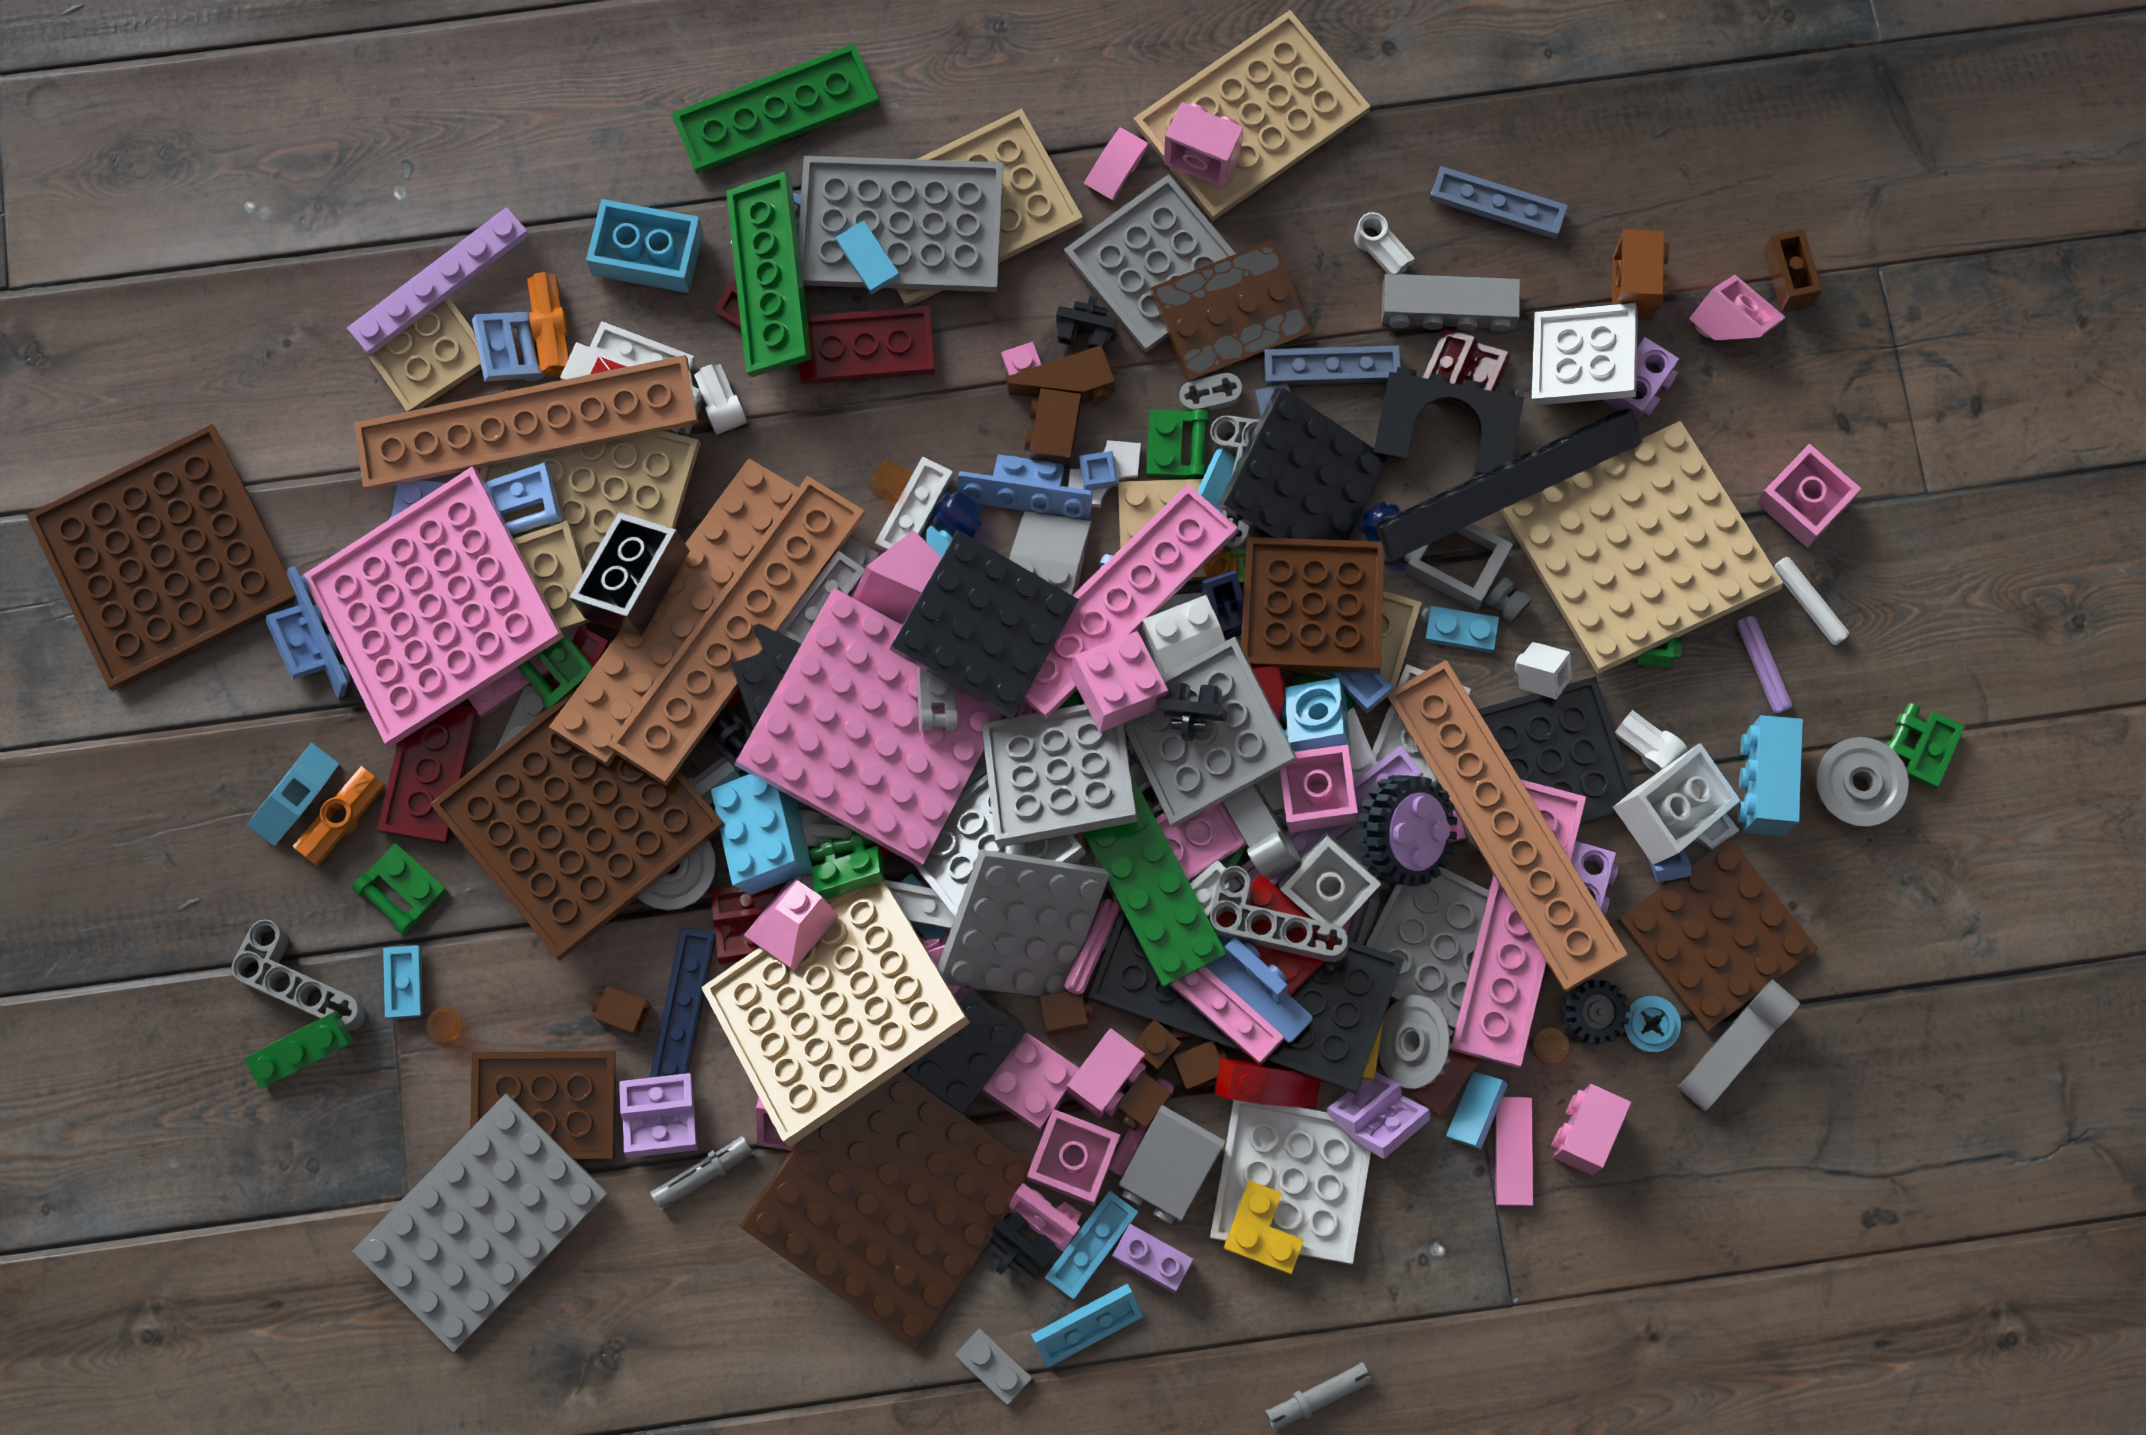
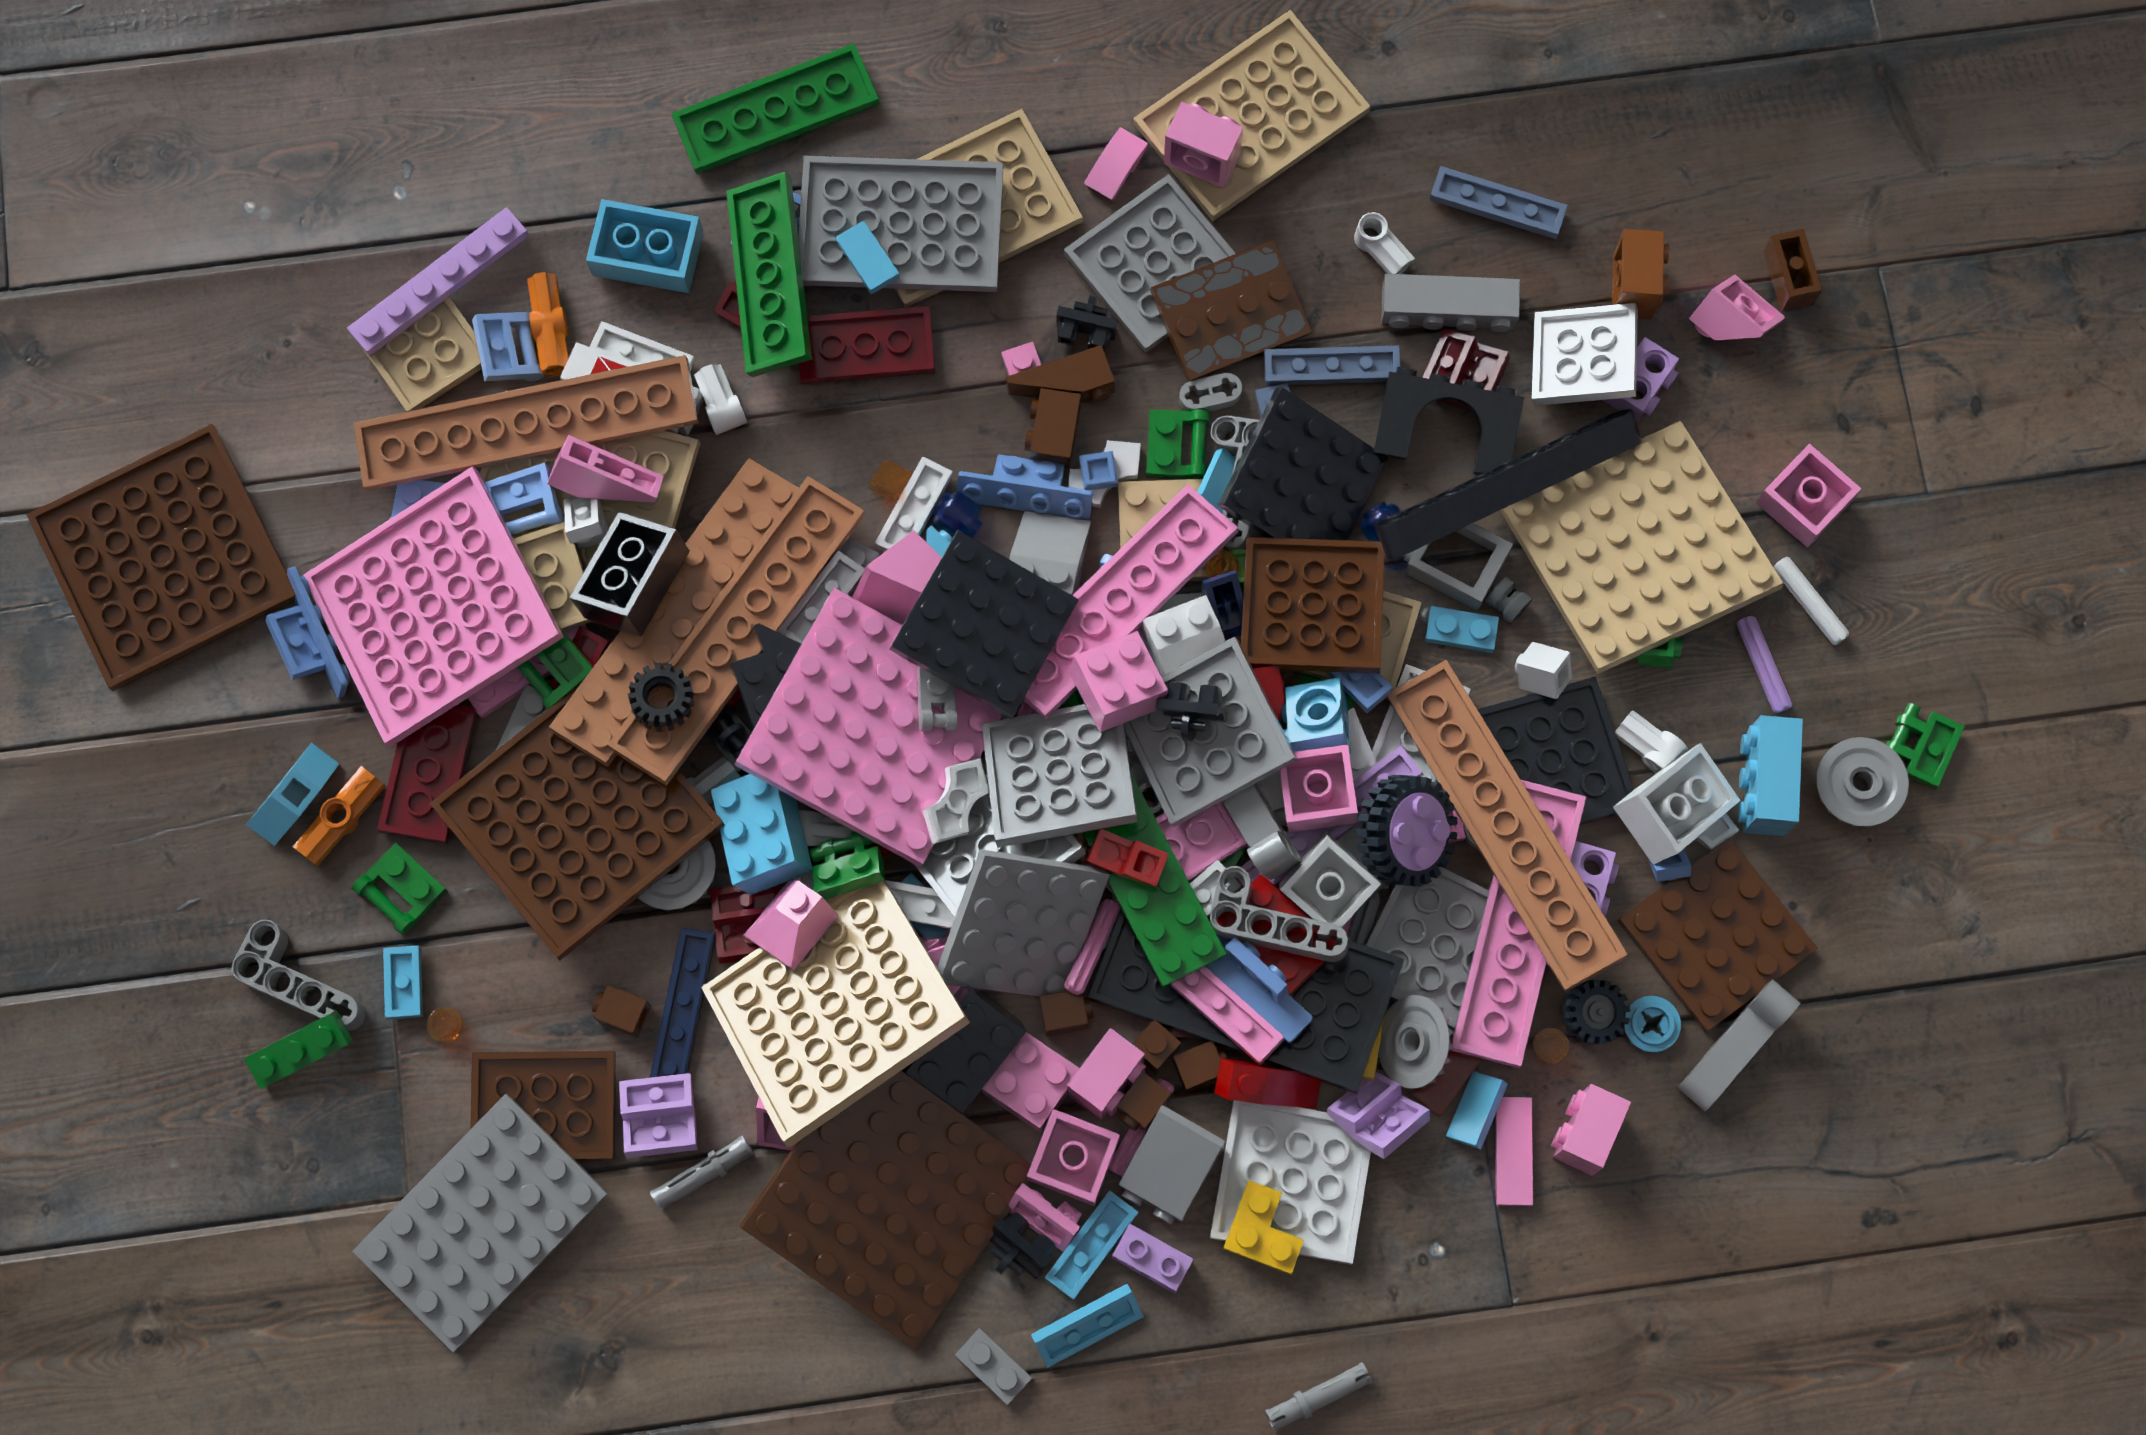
(584, 521): none -> white slope
(602, 475): none -> bright pink slope
(661, 677): none -> black tyre
(949, 815): none -> white tile
(1126, 858): none -> red slope

